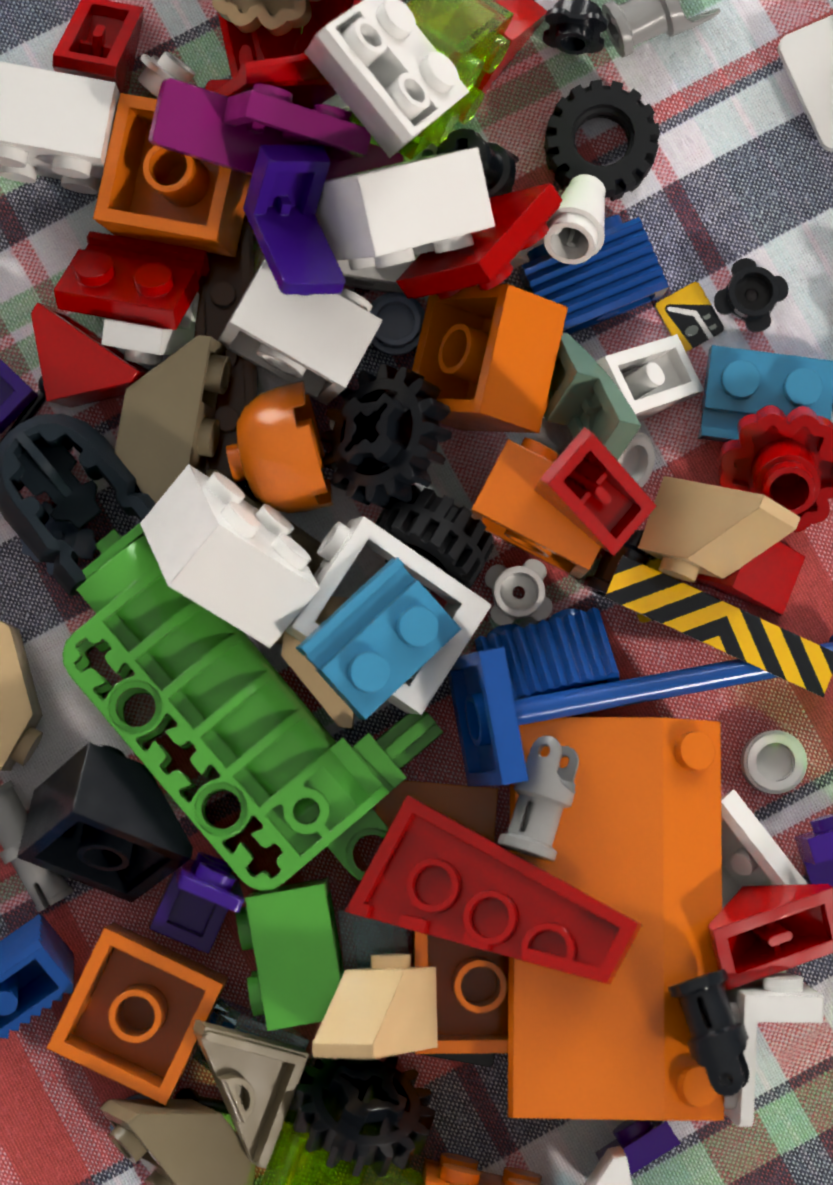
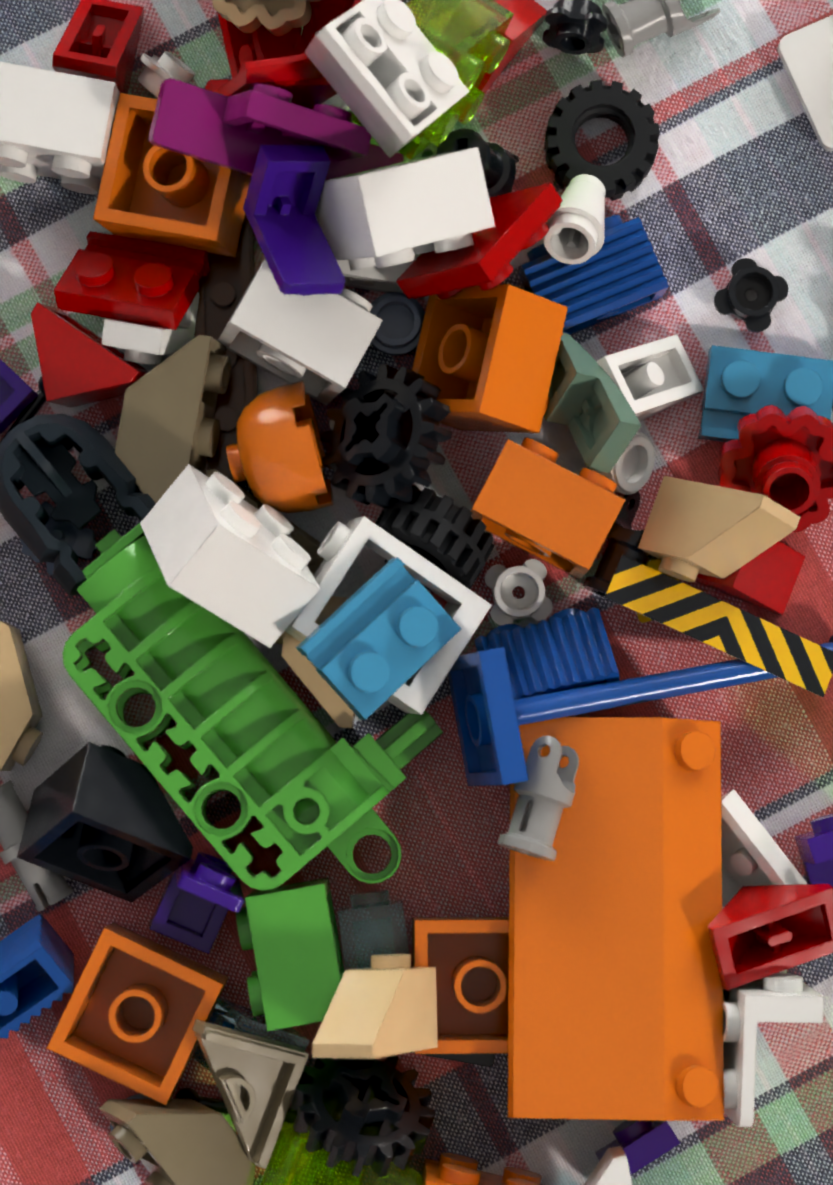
(468, 805): orange sticker -> none
(476, 893): red wing -> none
(595, 492): red slope -> none
(690, 316): sticker -> none
(715, 1035): black piece -> none
(773, 762): white tile -> none

